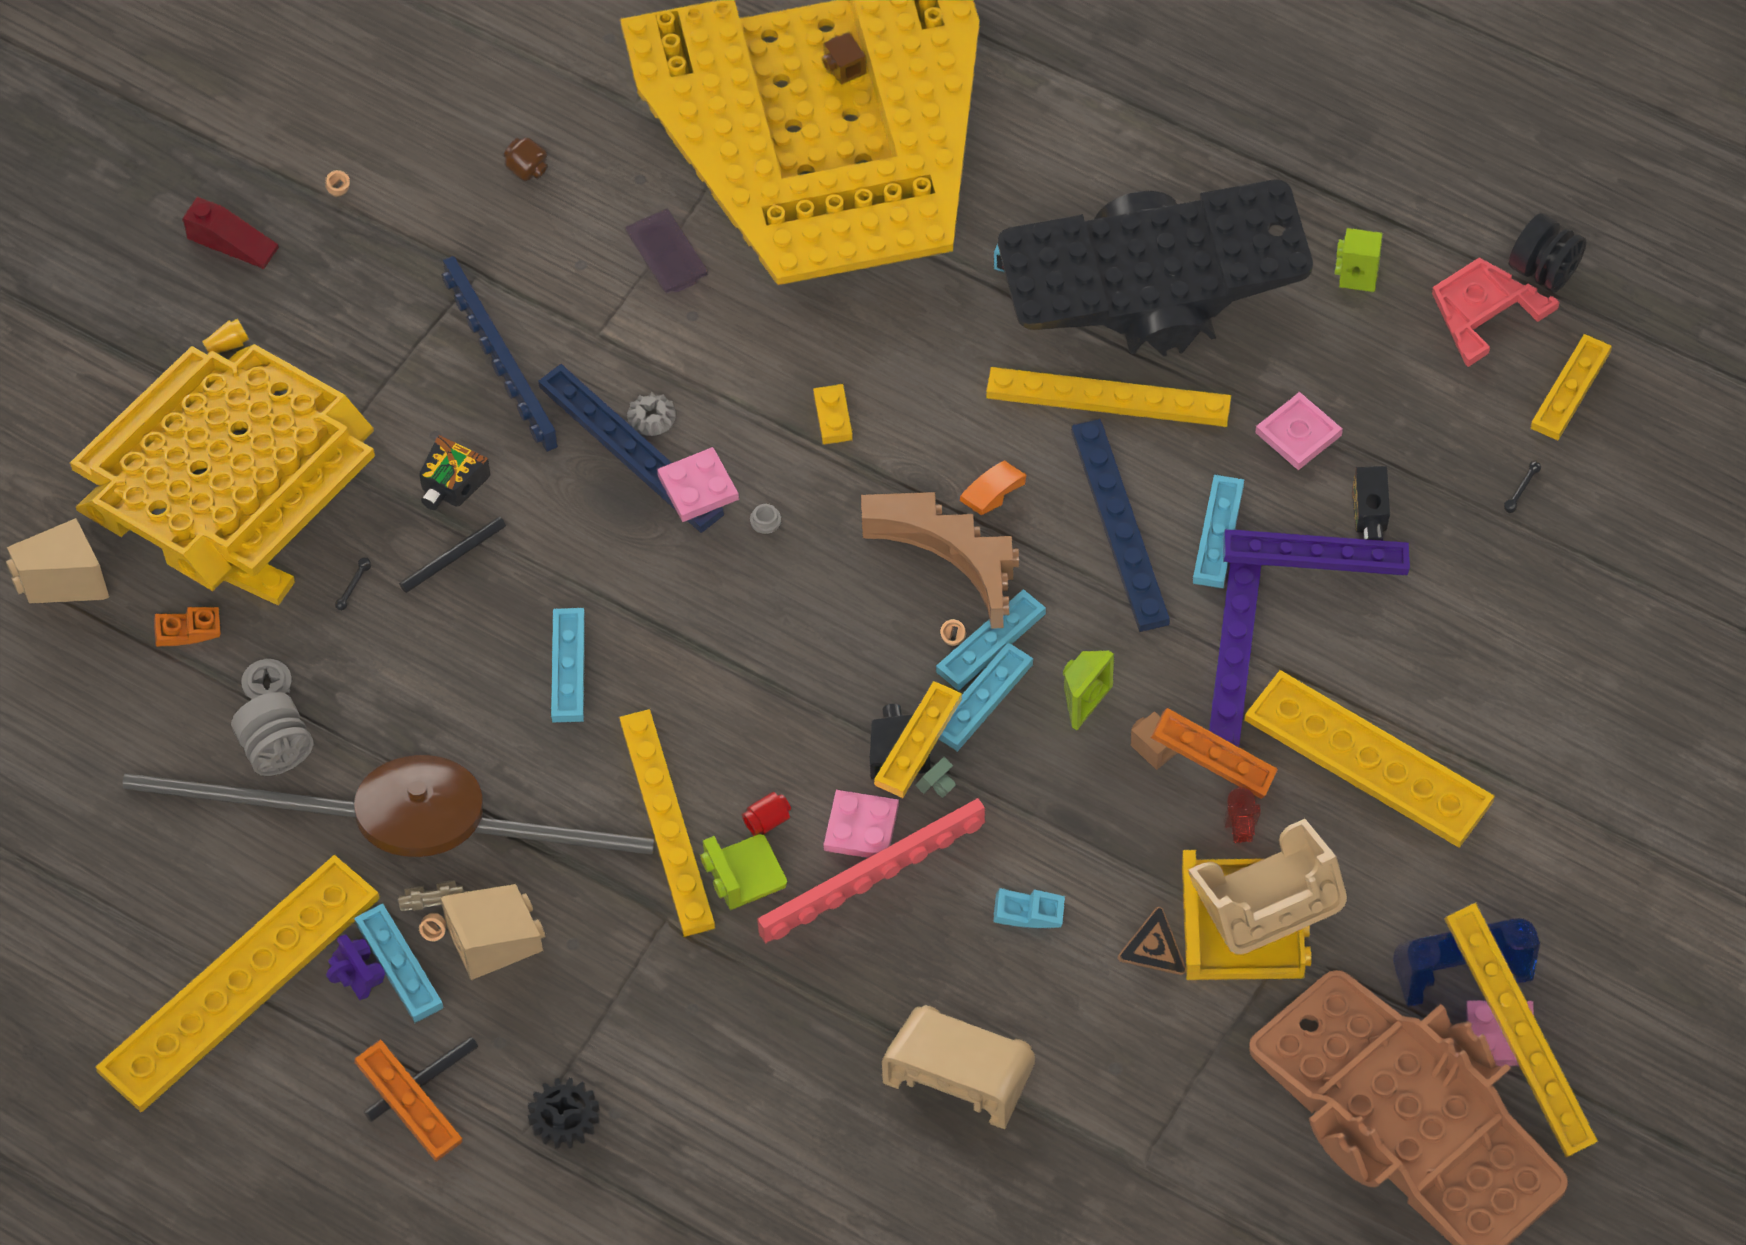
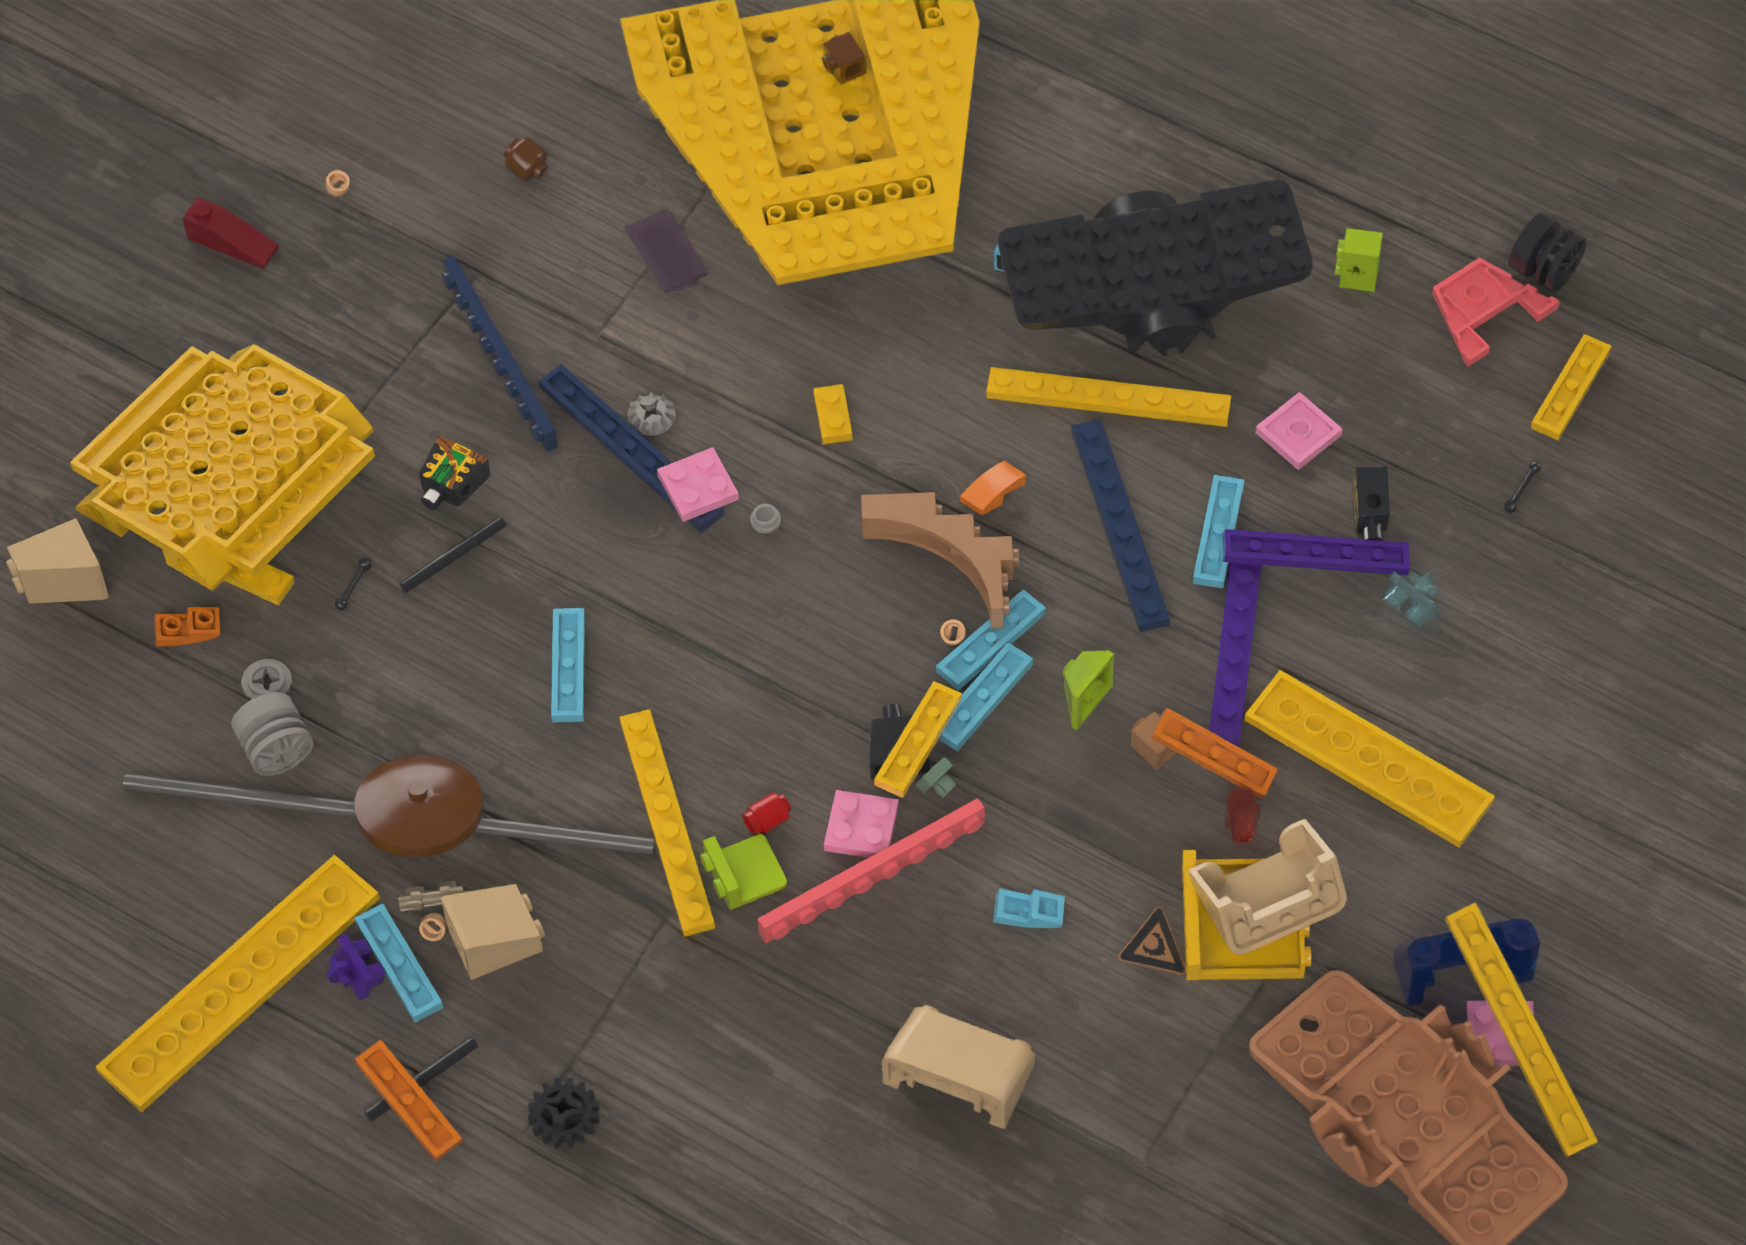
(227, 337): yellow cone -> none
(1423, 606): none -> clear light blue hips

